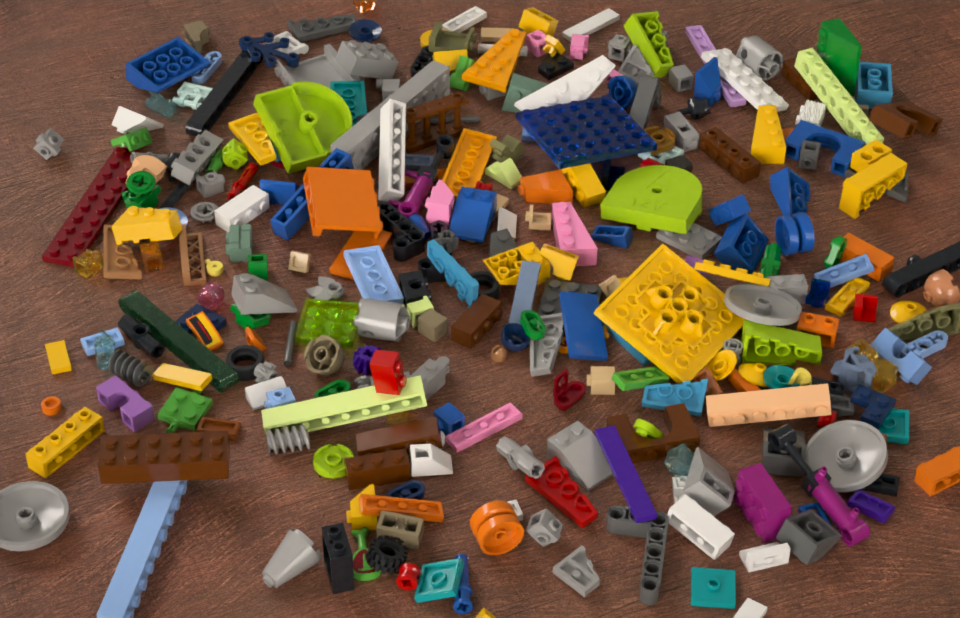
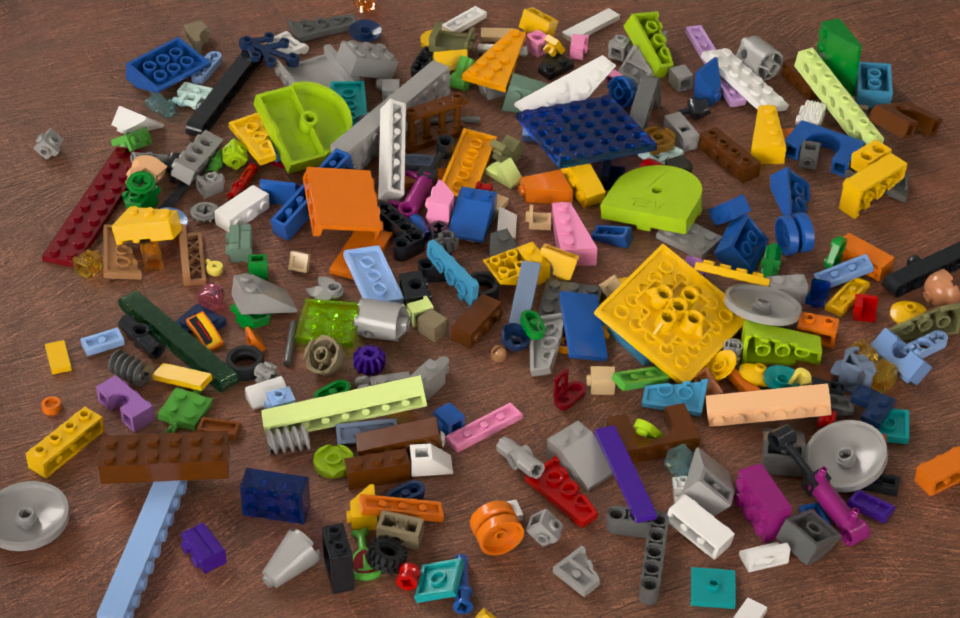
(104, 349): clear light blue hinge -> none
(203, 548): none -> dark purple brick
(275, 496): none -> clear blue brick
(347, 432): none -> sand blue plate
(387, 372): red brick -> none

